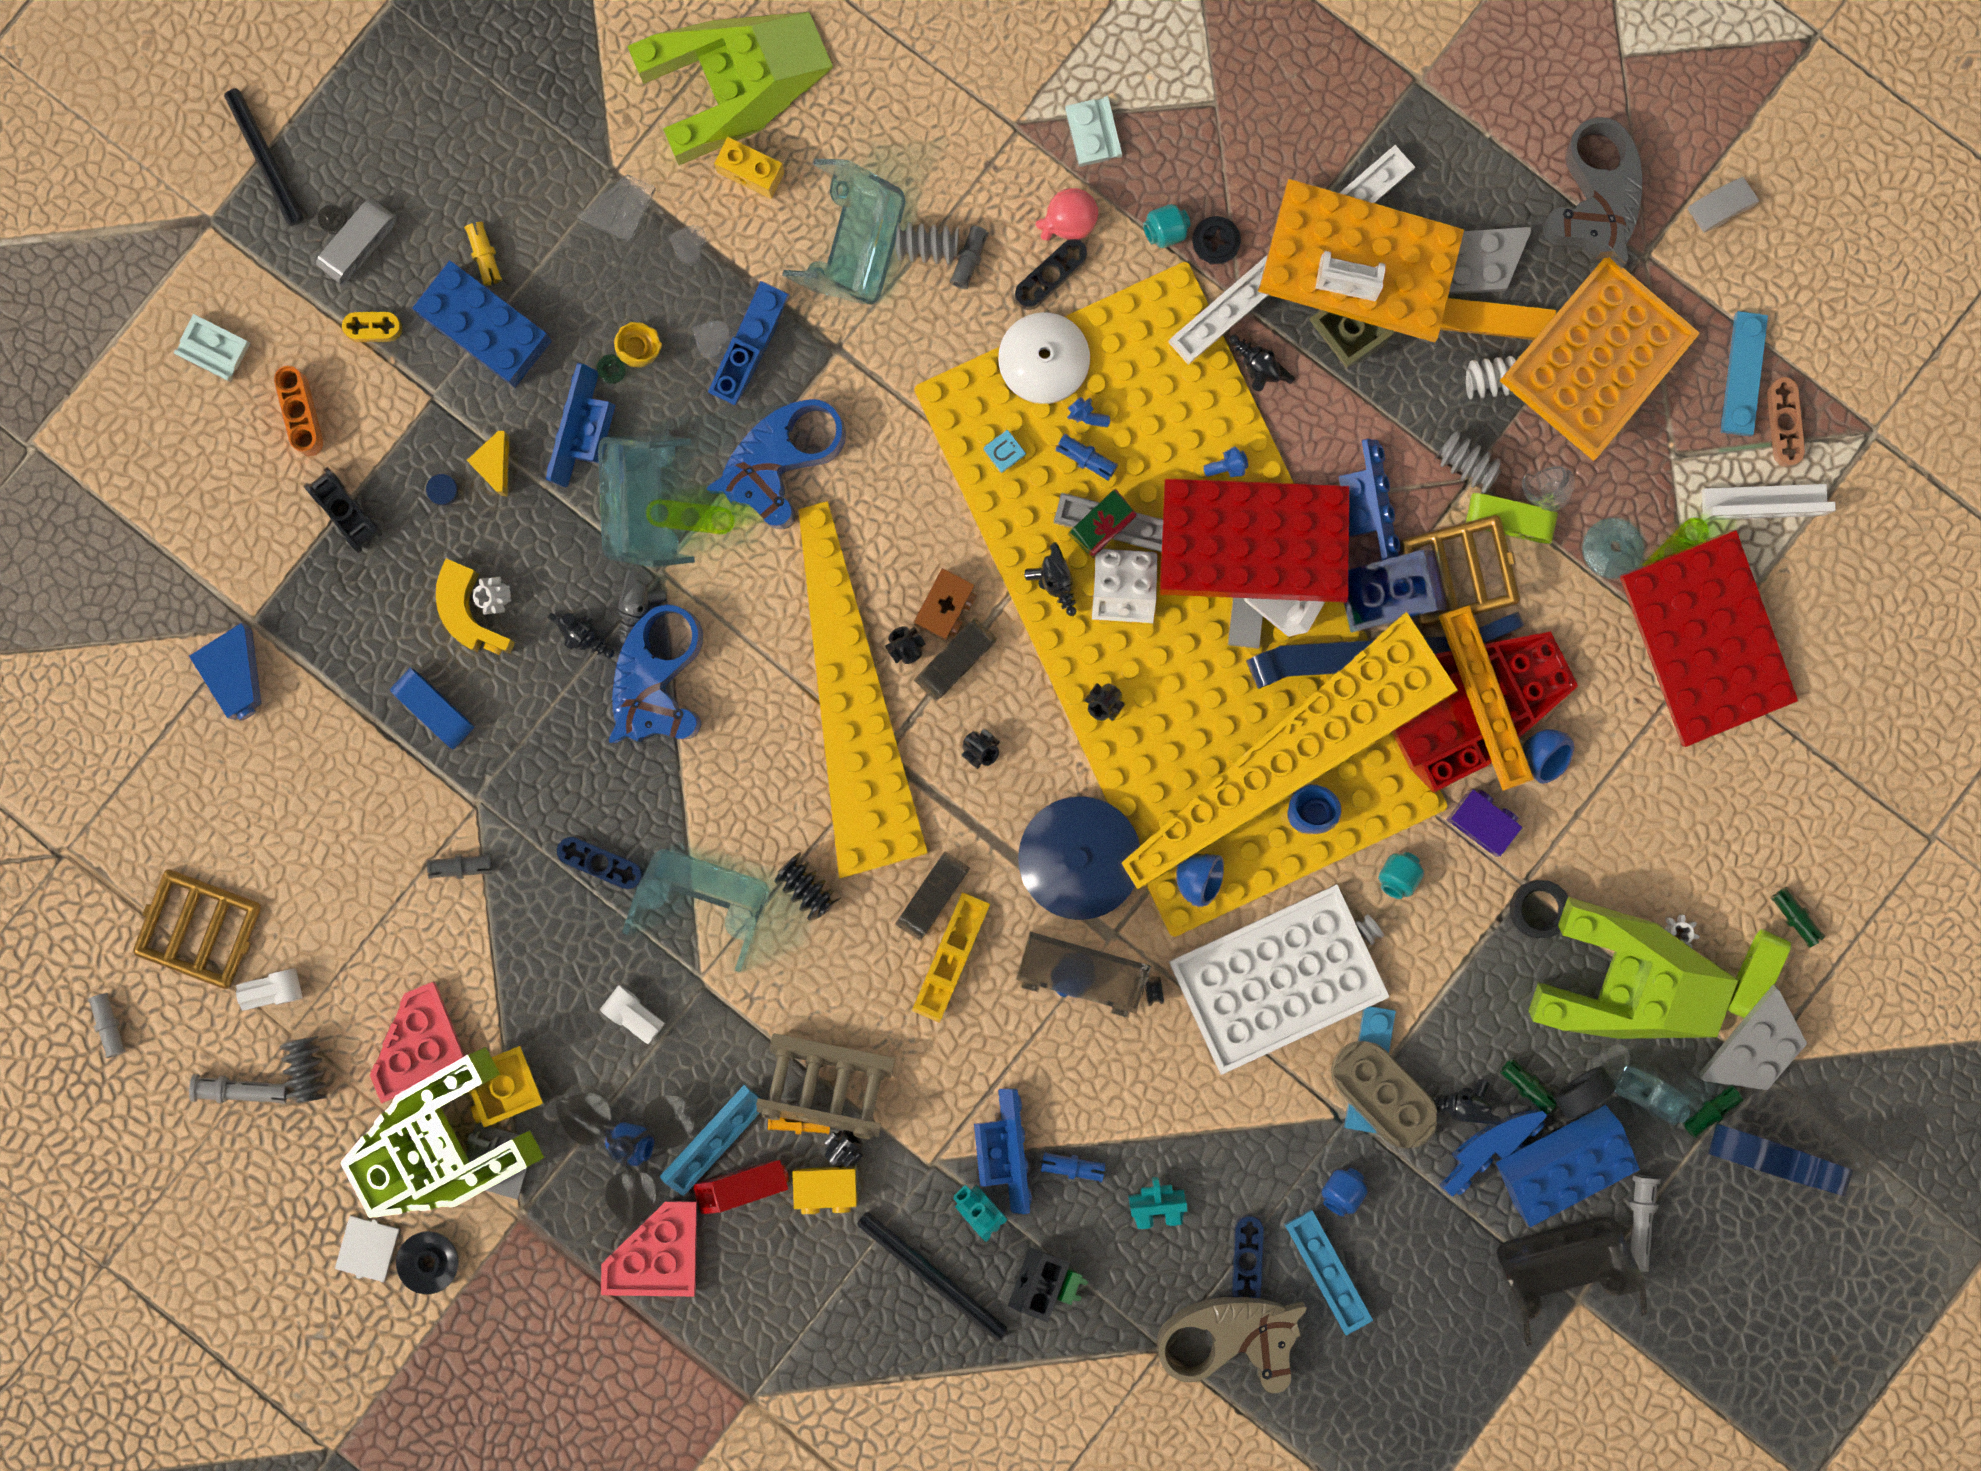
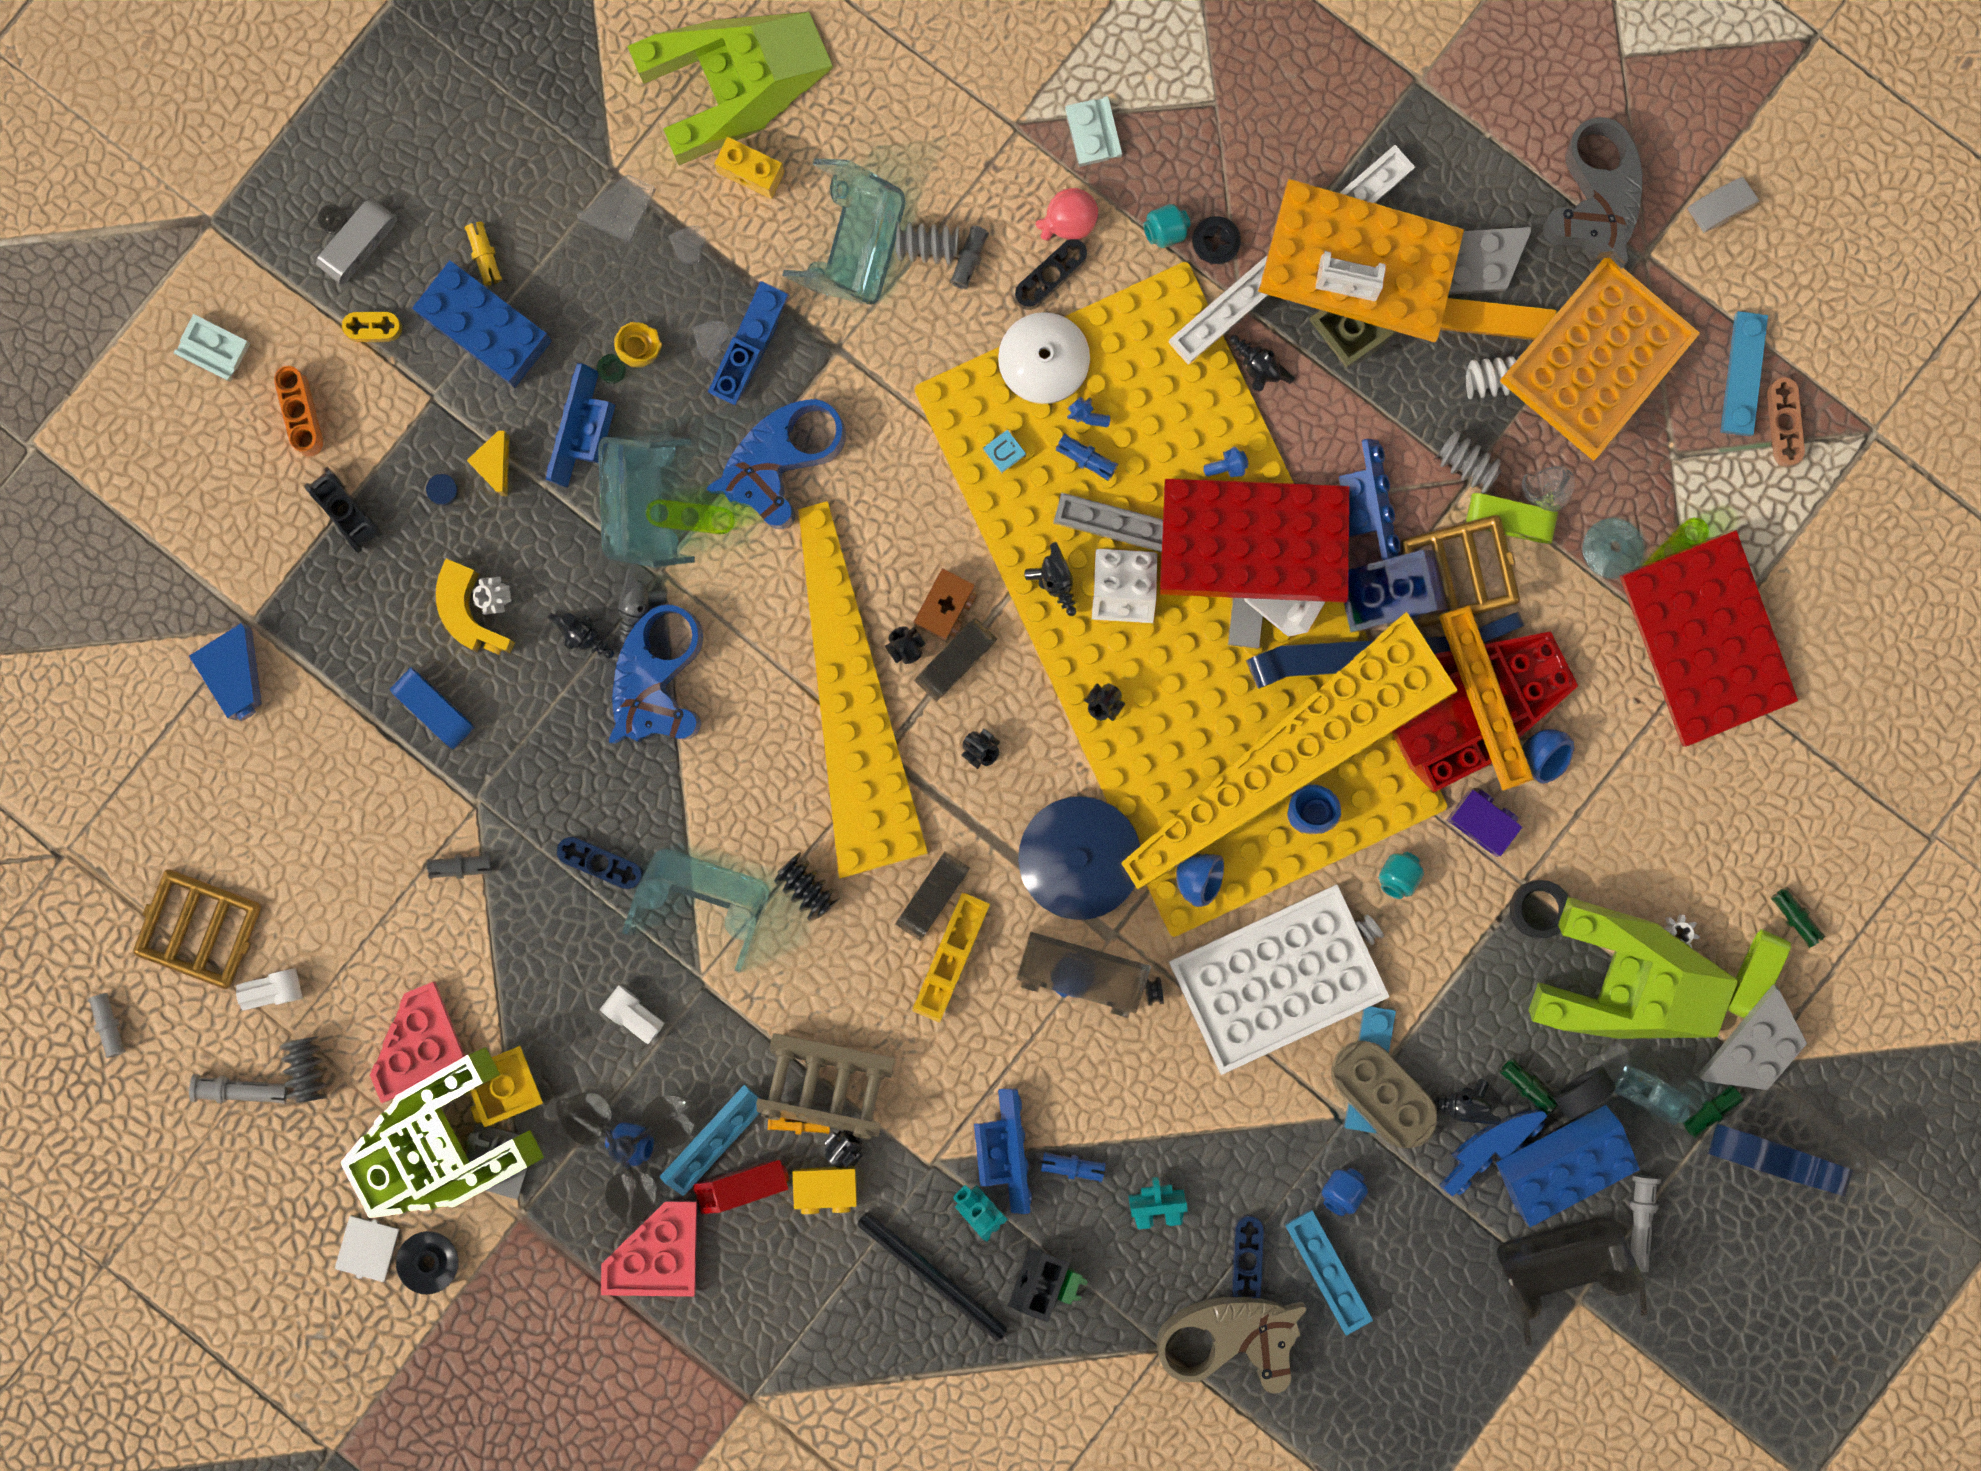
(263, 156): black axle -> none
(1102, 523): dark green piece -> none
(1766, 502): white fence -> none

